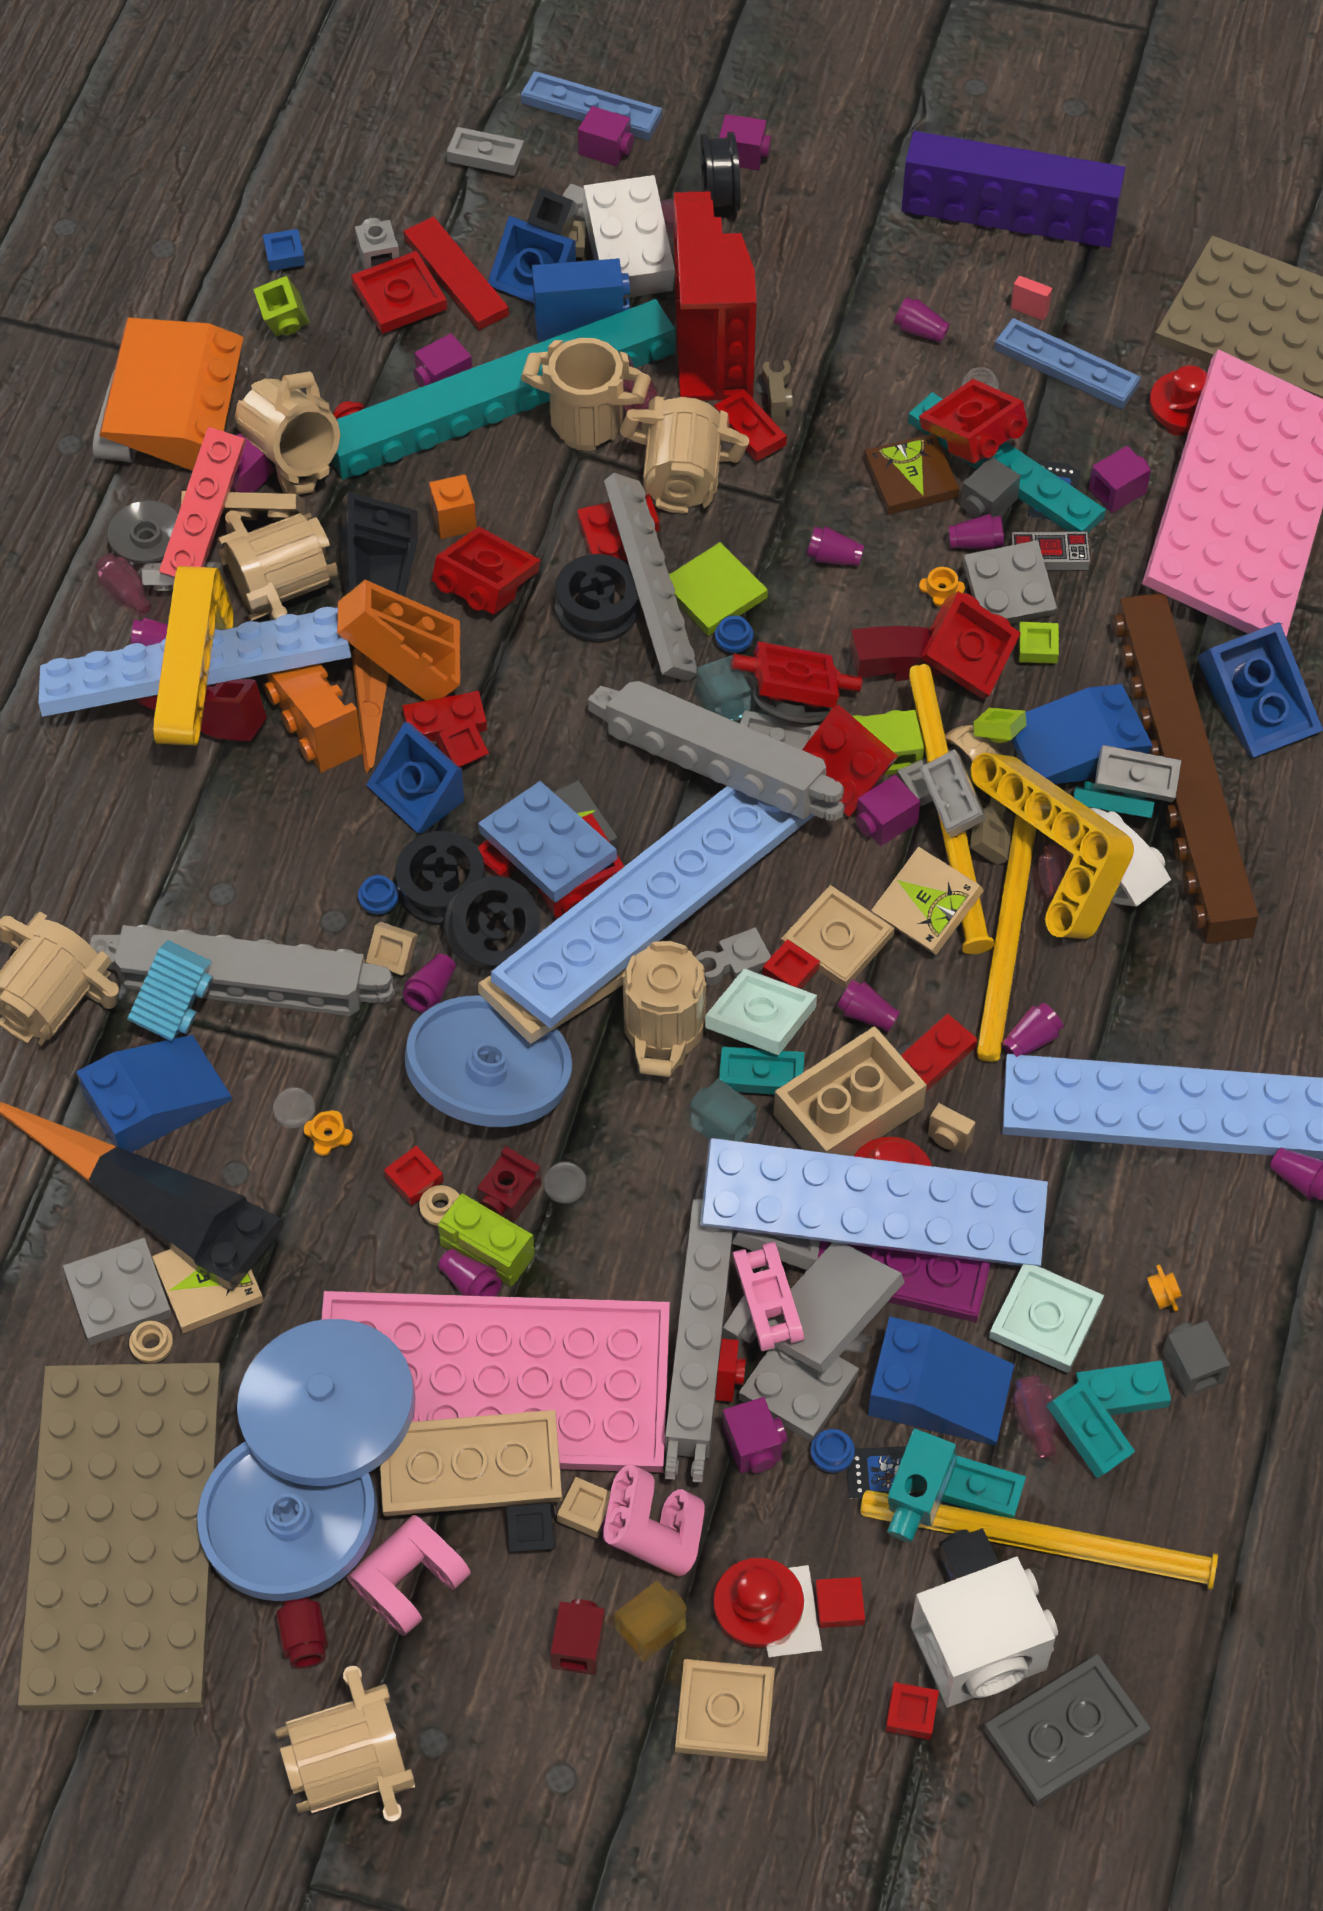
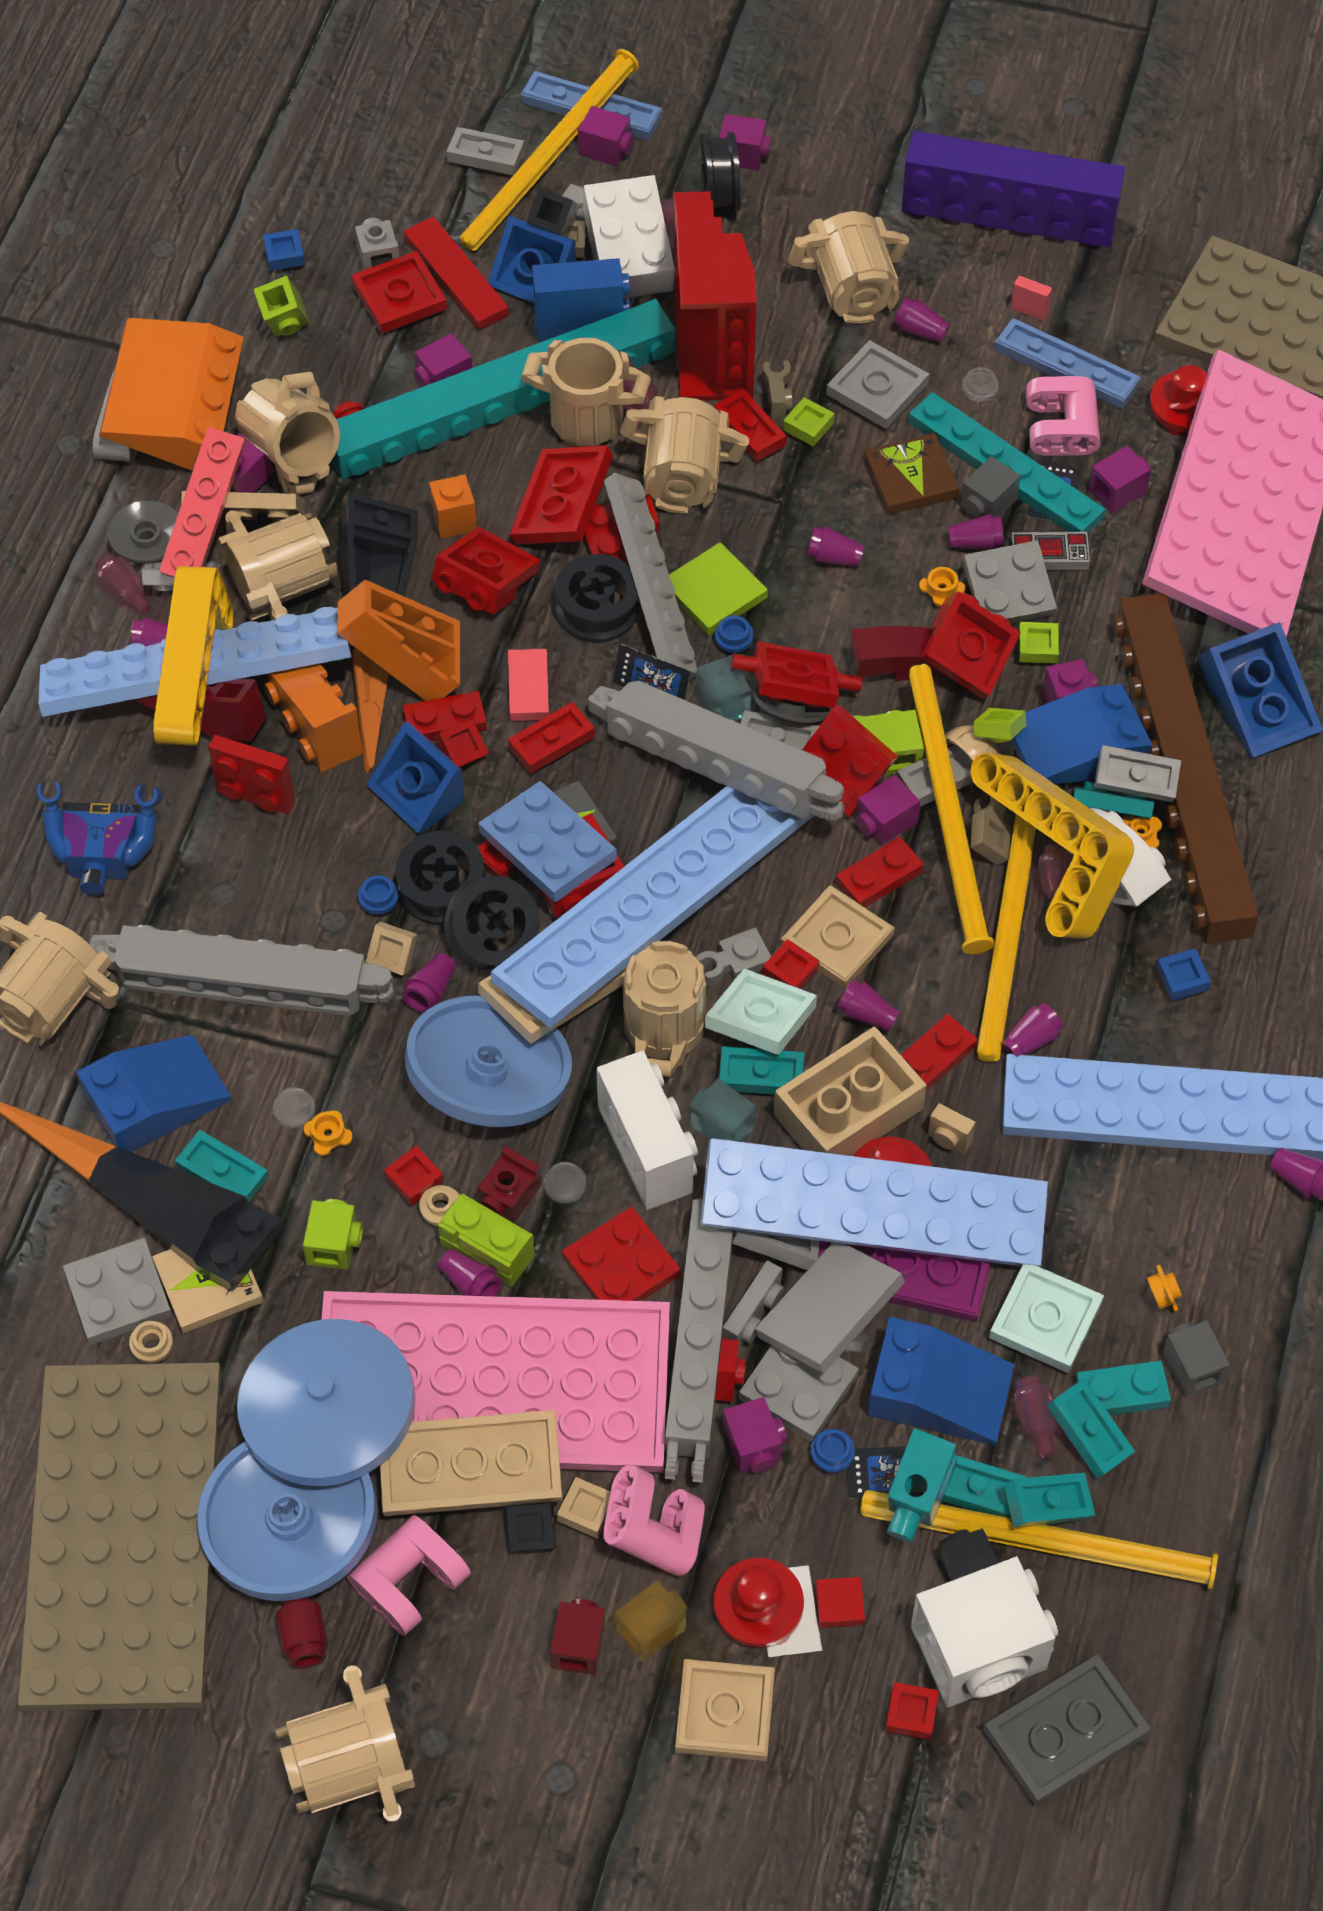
(99, 838): none -> blue torso
(170, 991): medium azure brick -> none
(221, 1165): none -> teal plate
(251, 775): none -> red plate
(331, 1234): none -> lime brick
(528, 684): none -> coral tile
(548, 151): none -> yellow axle
(551, 737): none -> red plate
(561, 495): none -> red plate
(621, 1260): none -> red plate
(639, 666): none -> black sticker
(646, 1129): none -> white brick
(768, 1295): bright pink plate -> none
(808, 421): none -> lime plate
(853, 263): none -> tan container
(877, 384): none -> light grey plate
(879, 873): none -> red plate
(927, 900): tan tile -> none
(953, 793): light grey plate -> none
(976, 420): red plate -> none
(1049, 1500): none -> teal plate
(1066, 679): none -> magenta brick
(1080, 413): none -> bright pink connector
(1148, 825): none -> light orange plate
(1183, 974): none -> blue plate

